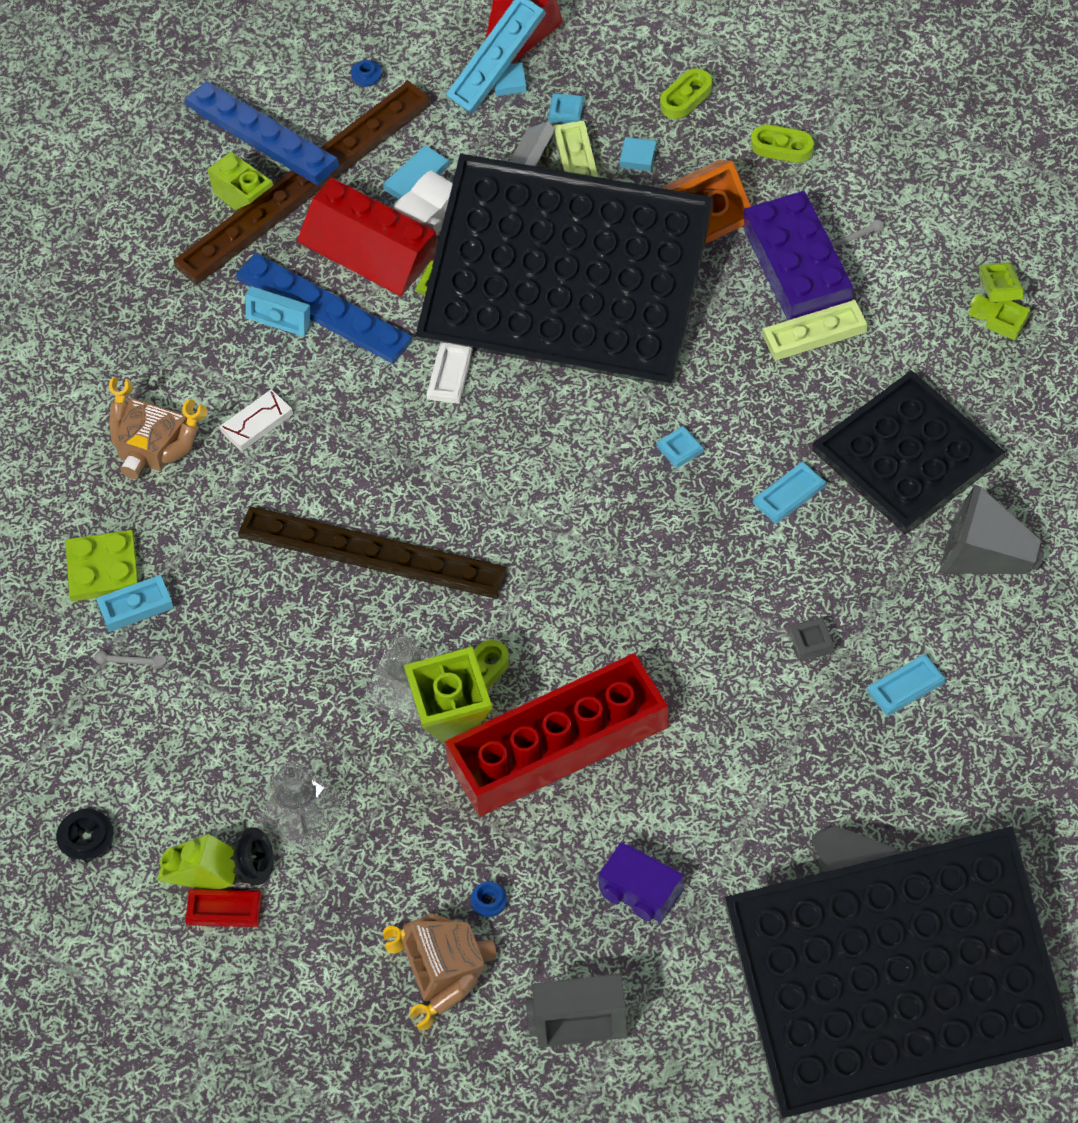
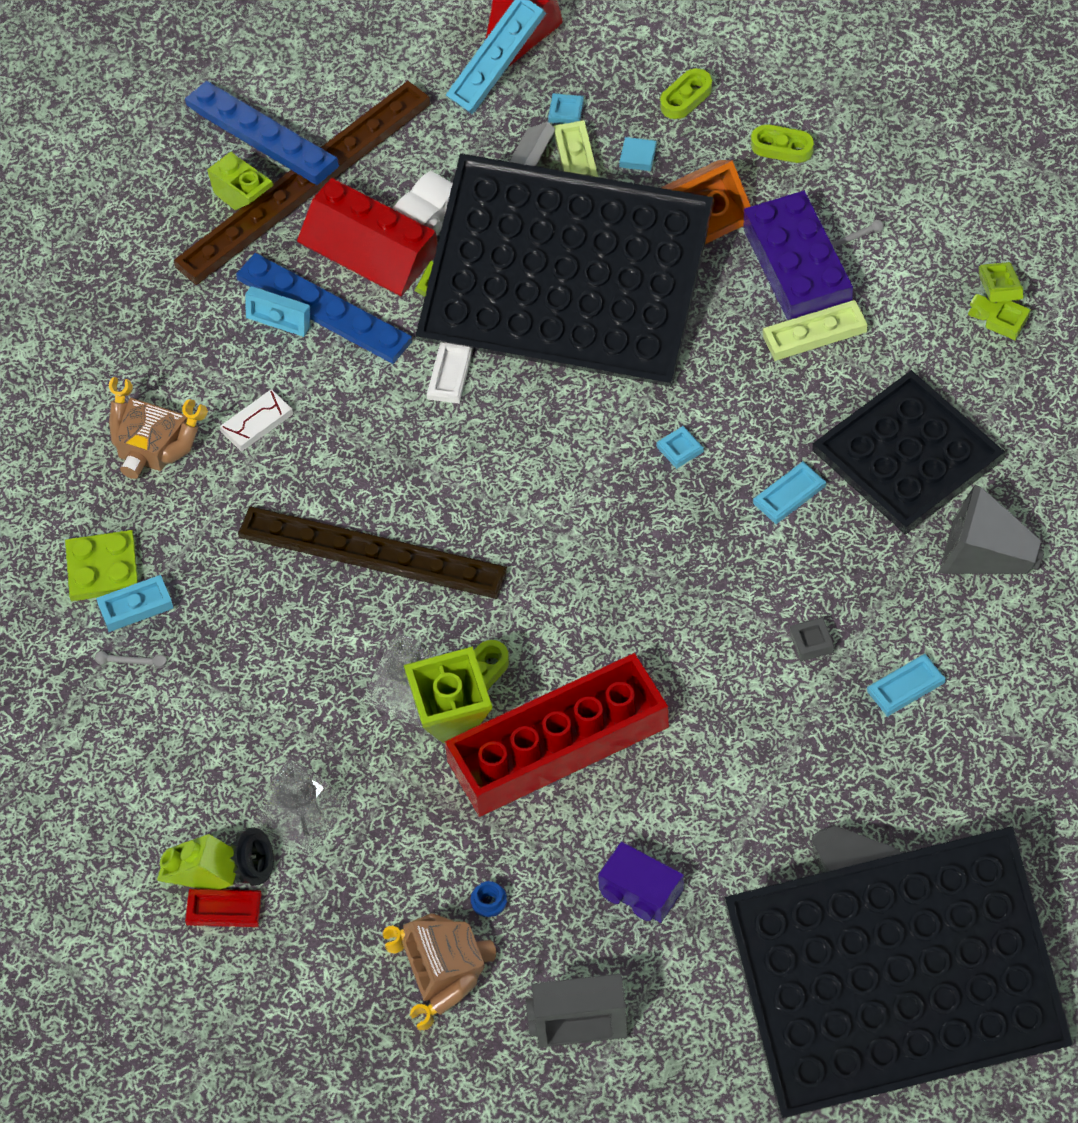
(89, 821): black gear -> none
(369, 78): blue plate -> none
(407, 176): medium azure tile -> none
(511, 81): medium azure tile -> none

